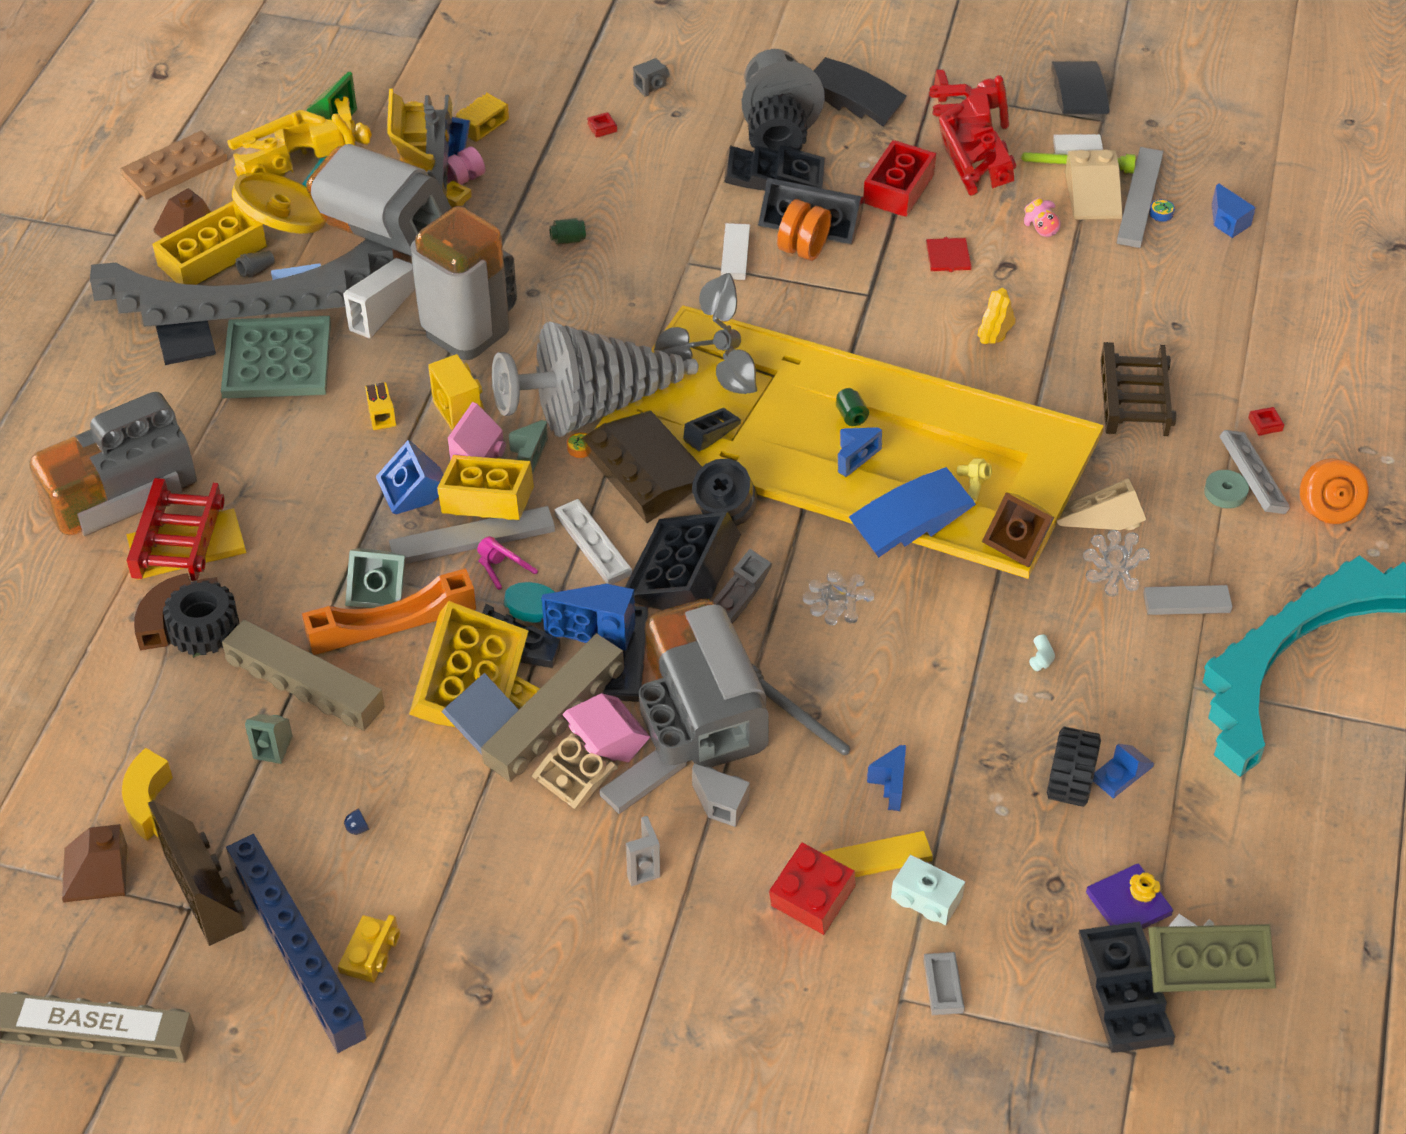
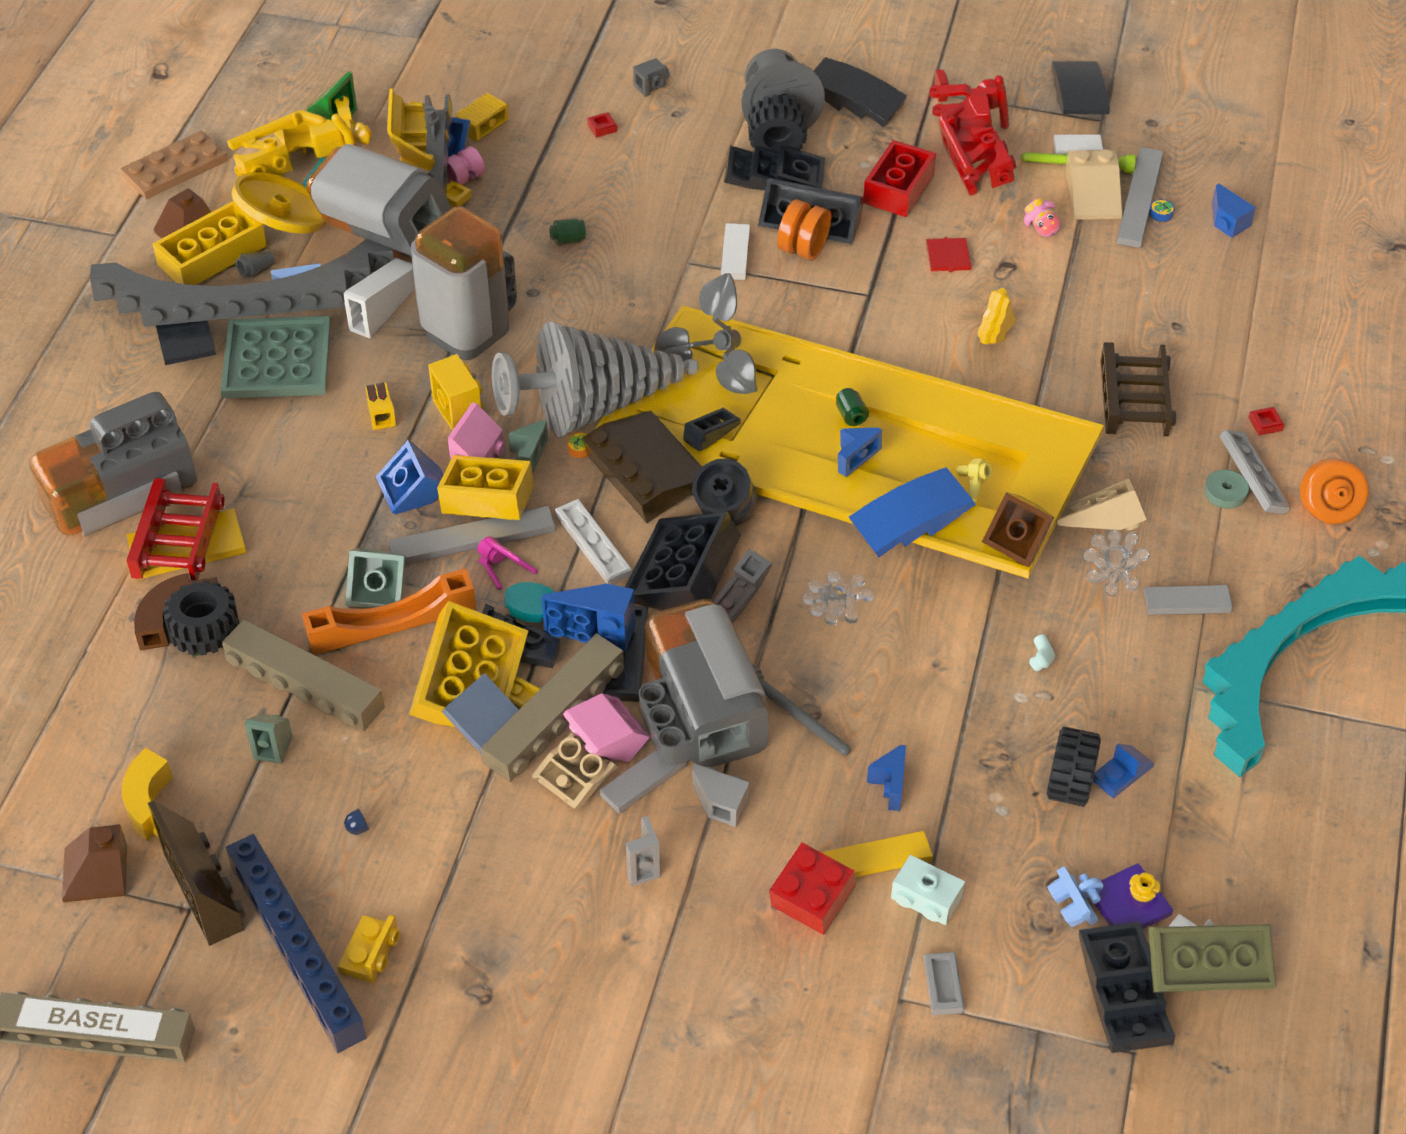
(1068, 886): none -> light blue hips

